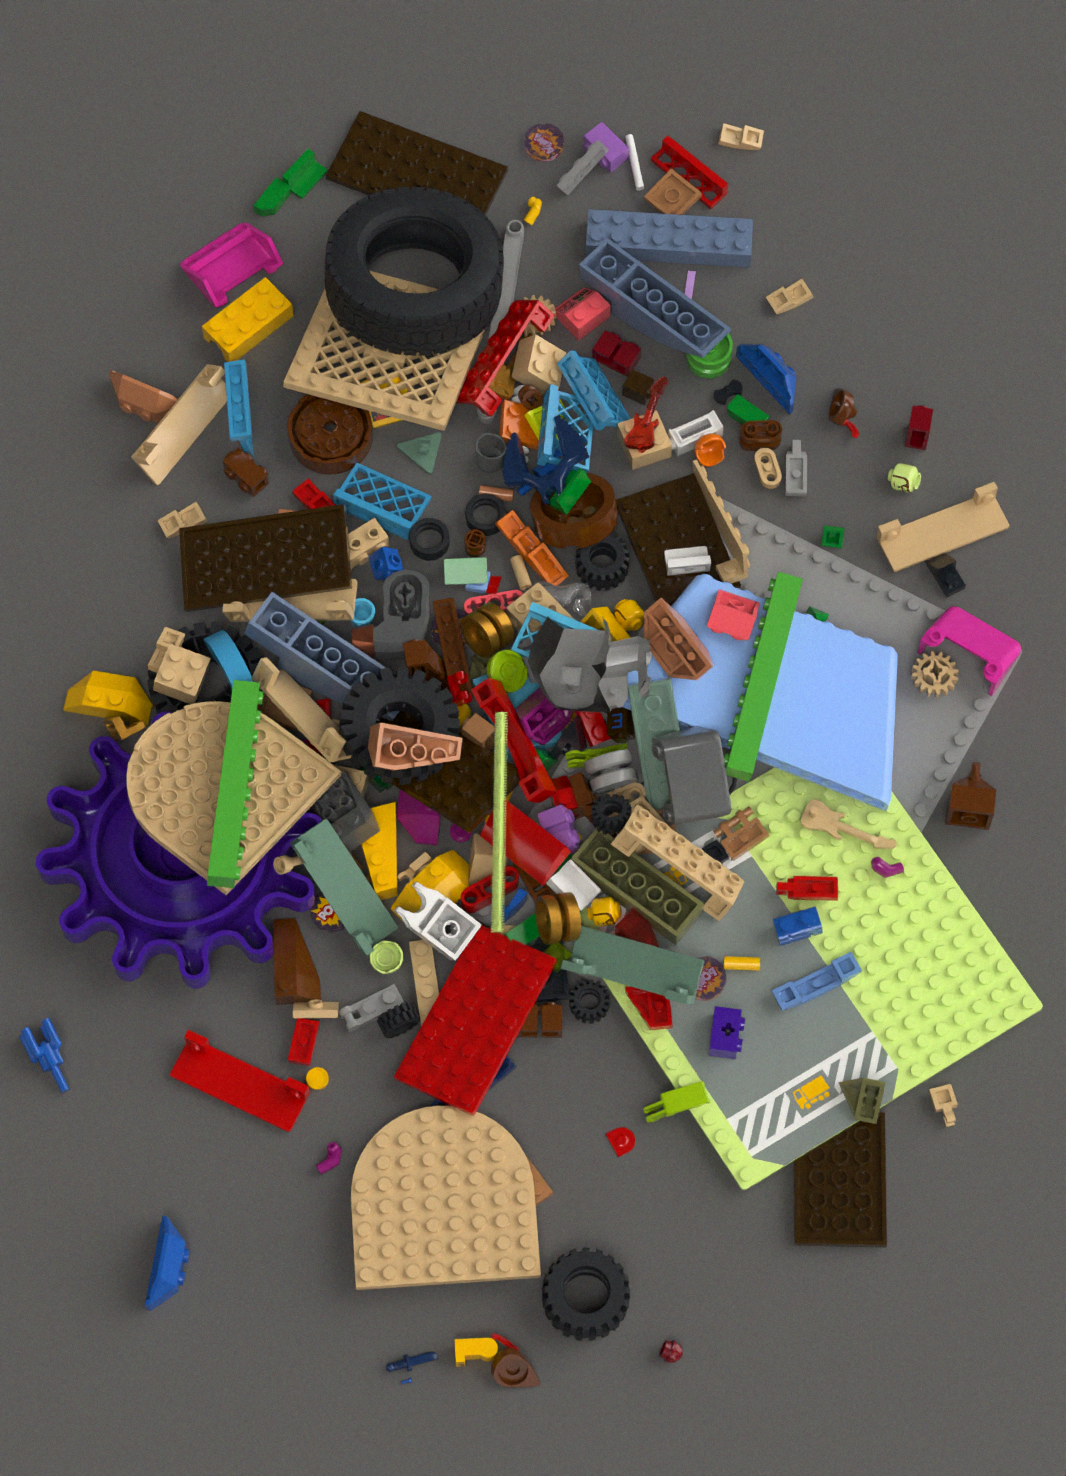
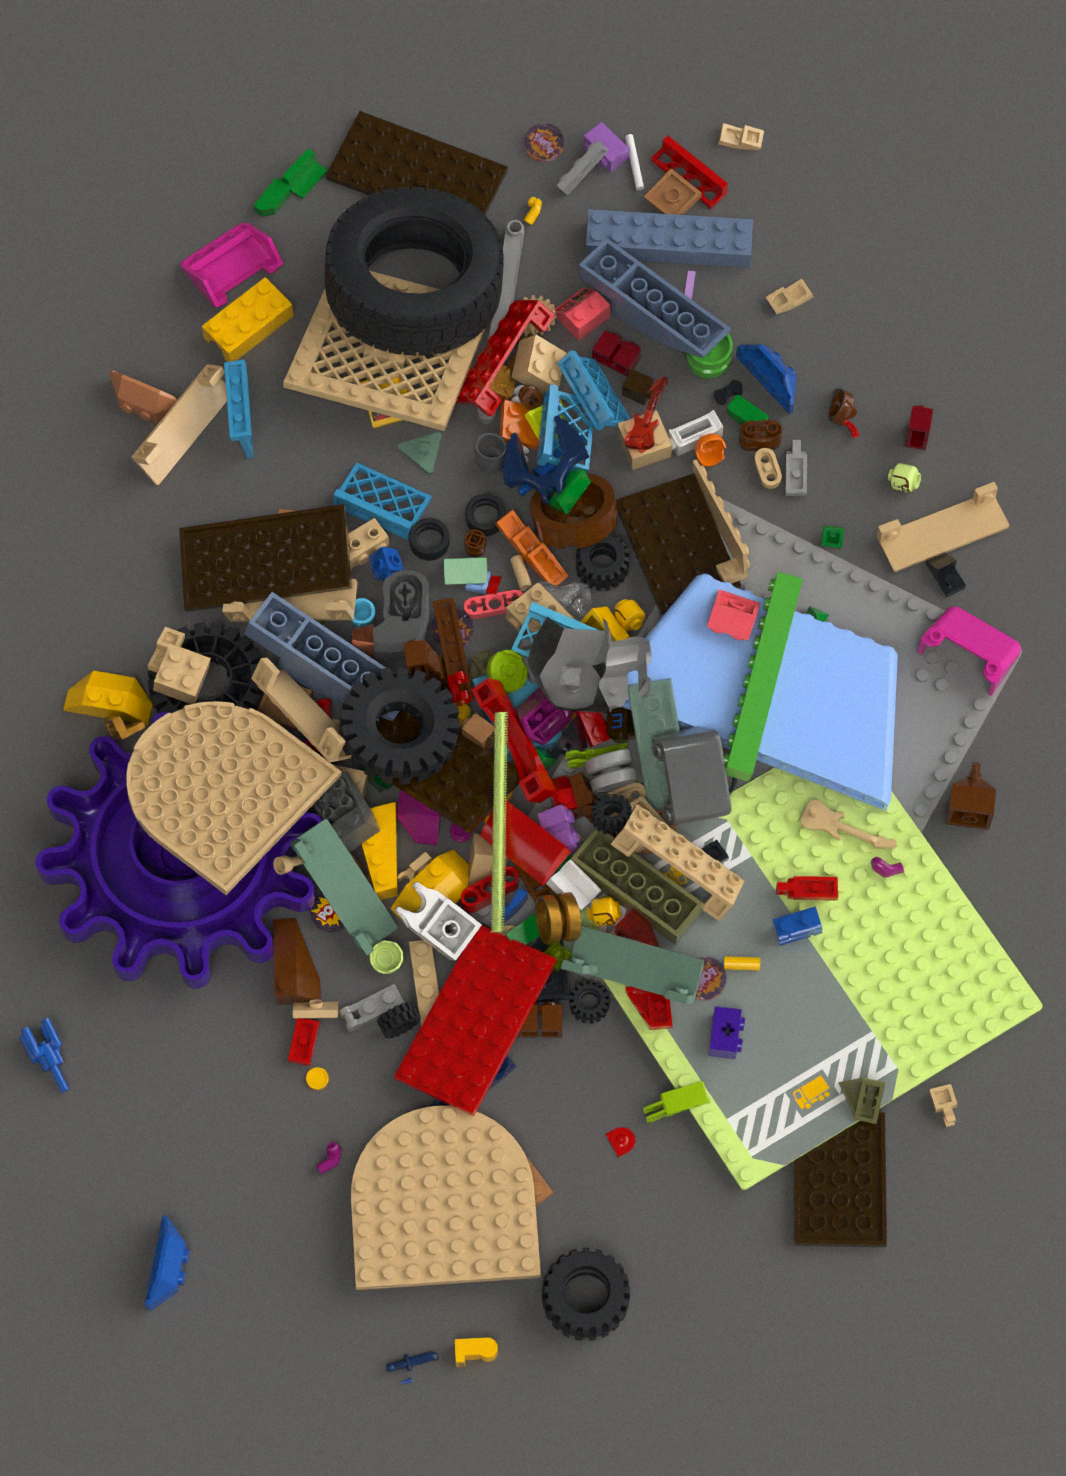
(187, 517): tan slope -> none
(228, 657): dark azure arch -> none
(233, 784): bright green brick -> none
(239, 1083): red bracket -> none
(241, 468): reddish brown brick -> none
(311, 496): red slope -> none
(326, 450): reddish brown brick -> none
(404, 747): nougat wedge -> none
(487, 630): pearl gold wheel -> none
(502, 493): nougat axle -> none
(511, 1367): reddish brown piece -> none
(671, 1351): dark red plate -> none
(675, 643): nougat wedge -> none
(687, 560): white panel -> none
(745, 837): medium nougat plate -> none
(817, 983): medium blue slope -> none
(927, 679): tan gear -> none

